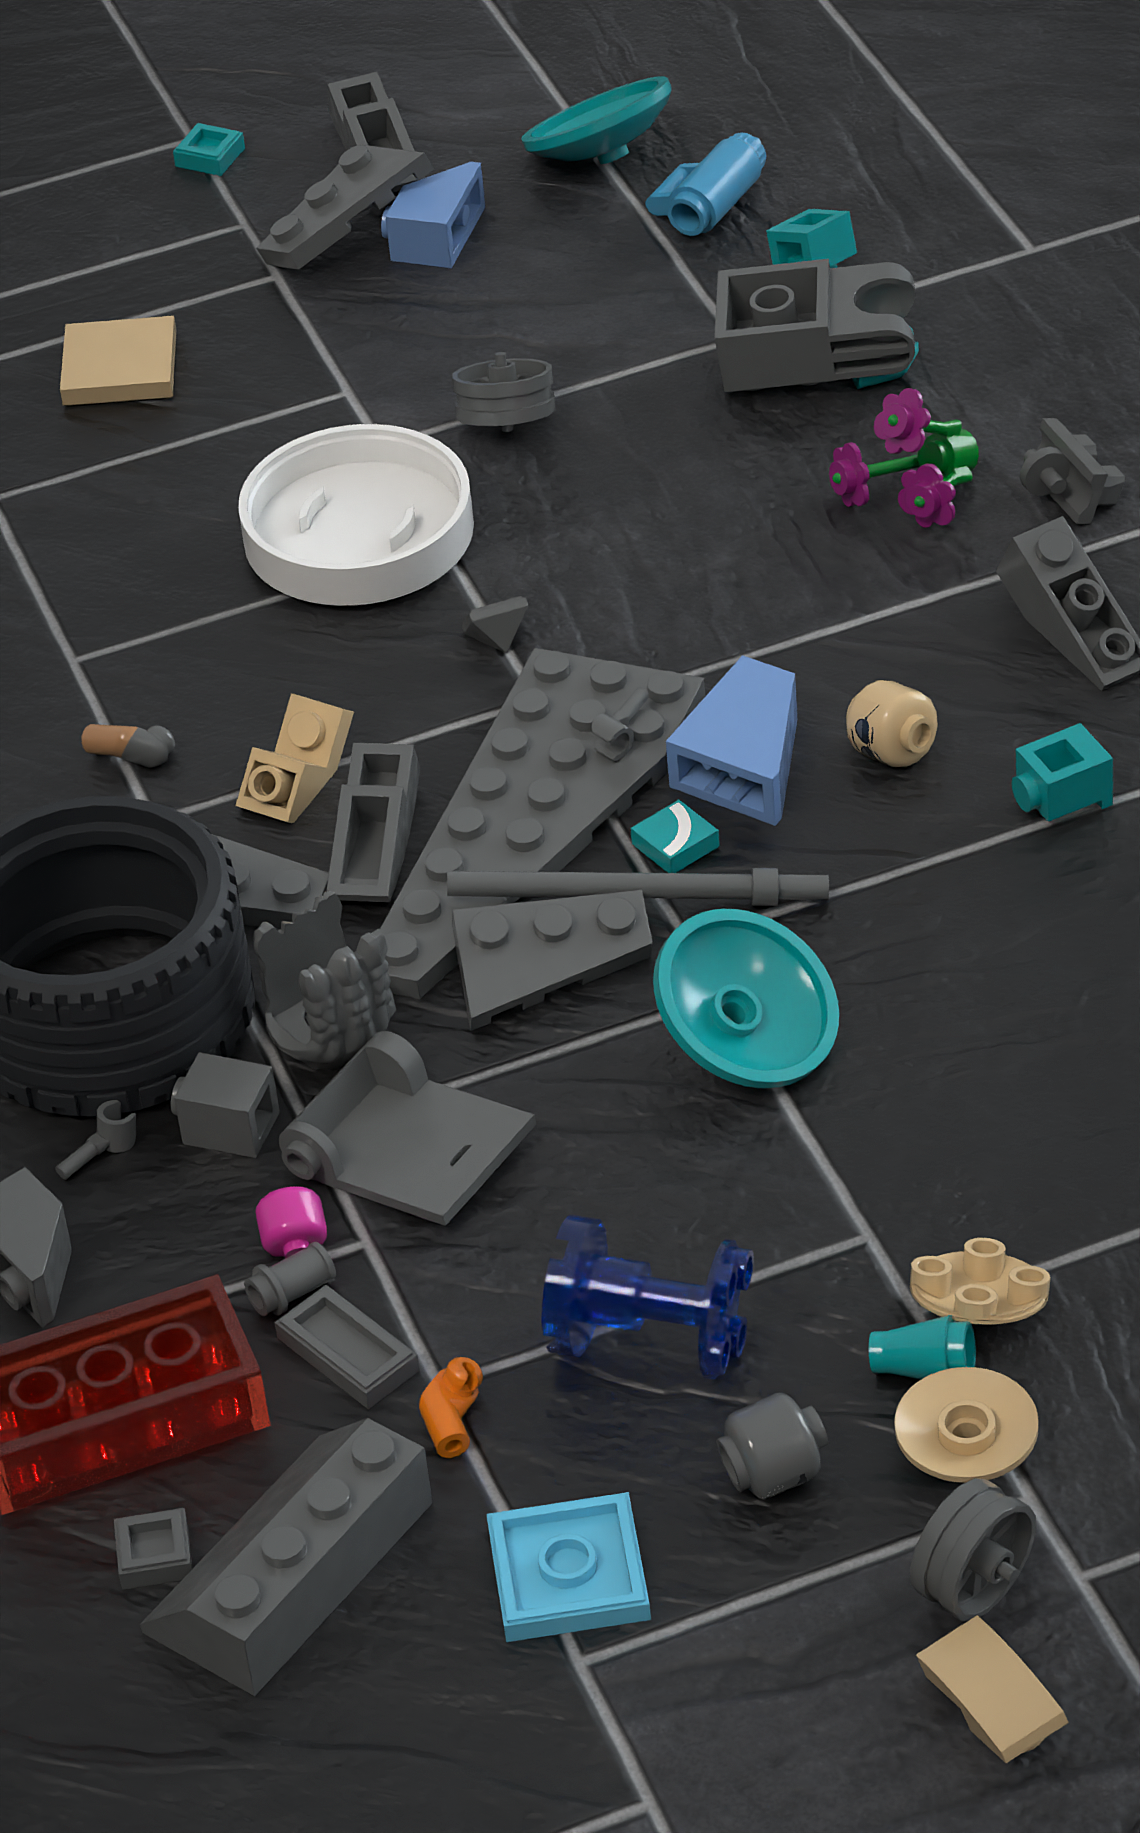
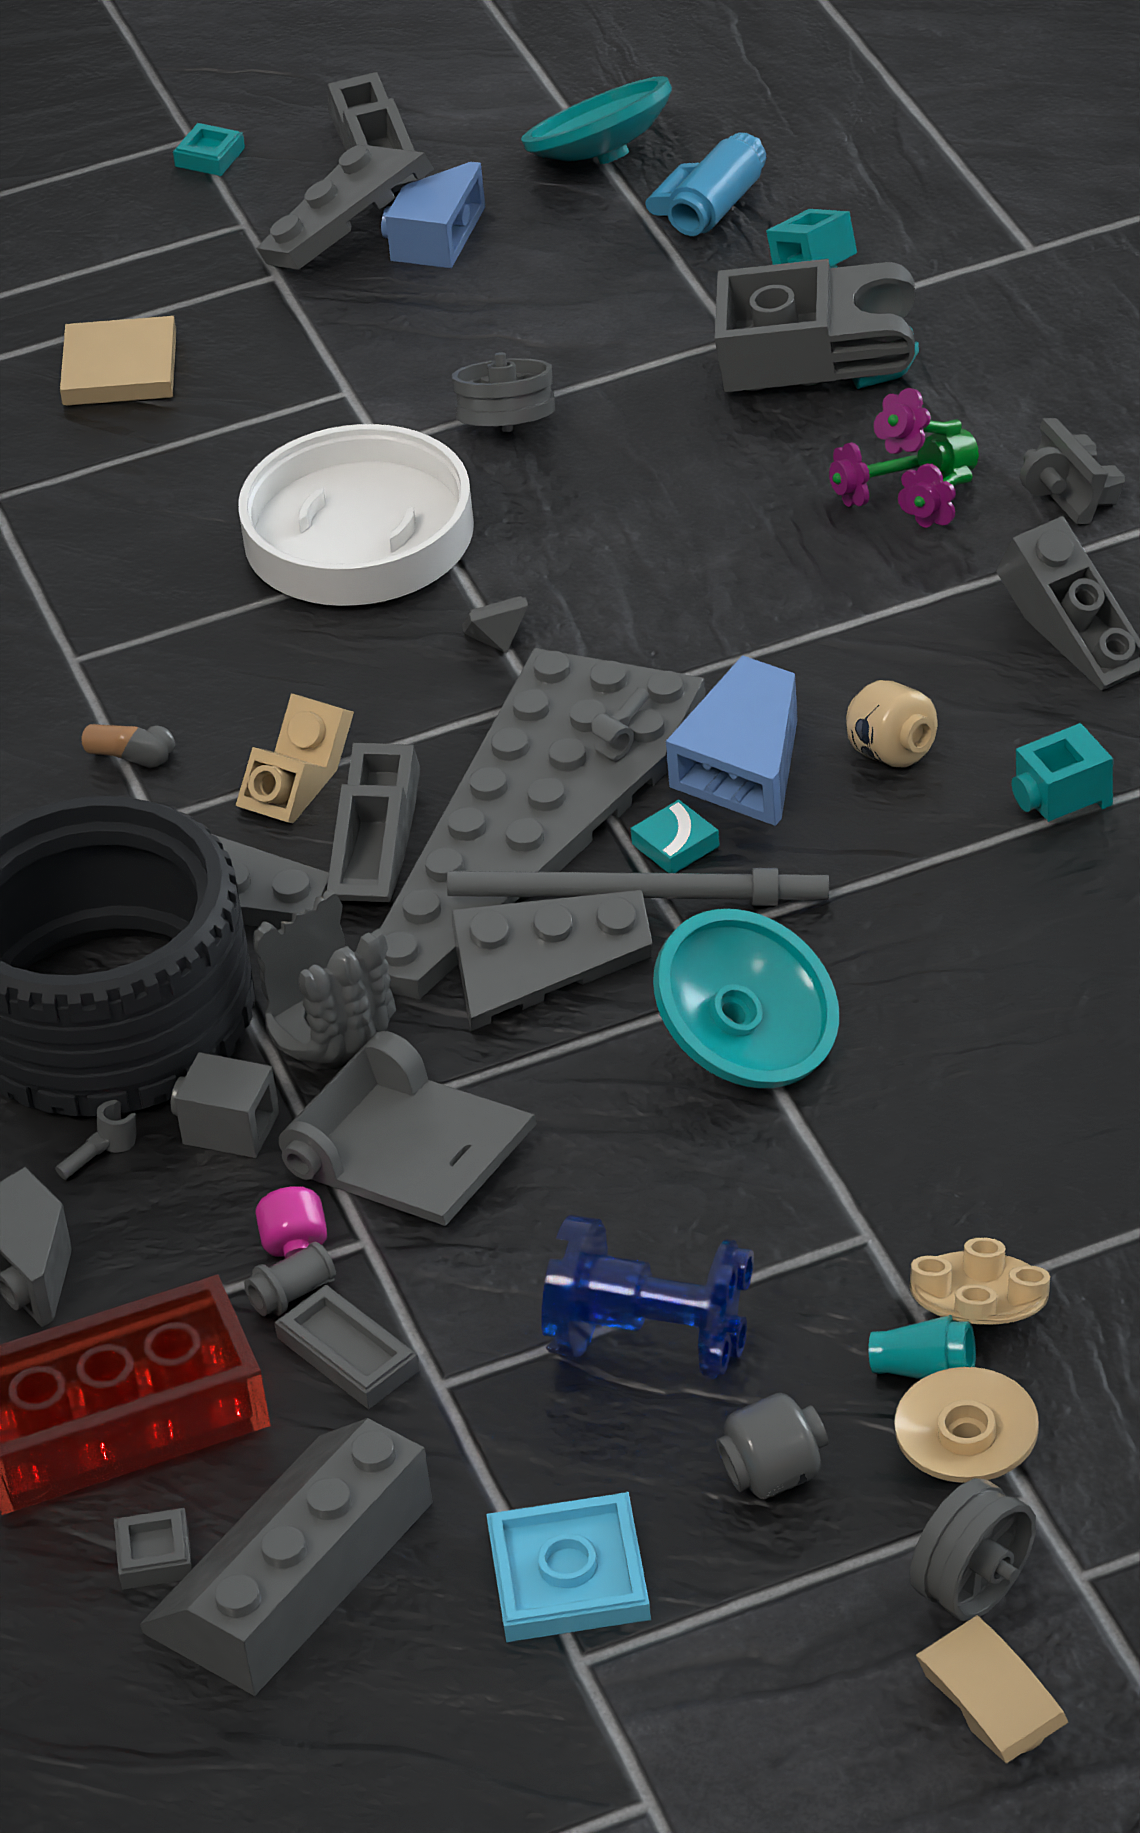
(447, 1401): orange arm -> none

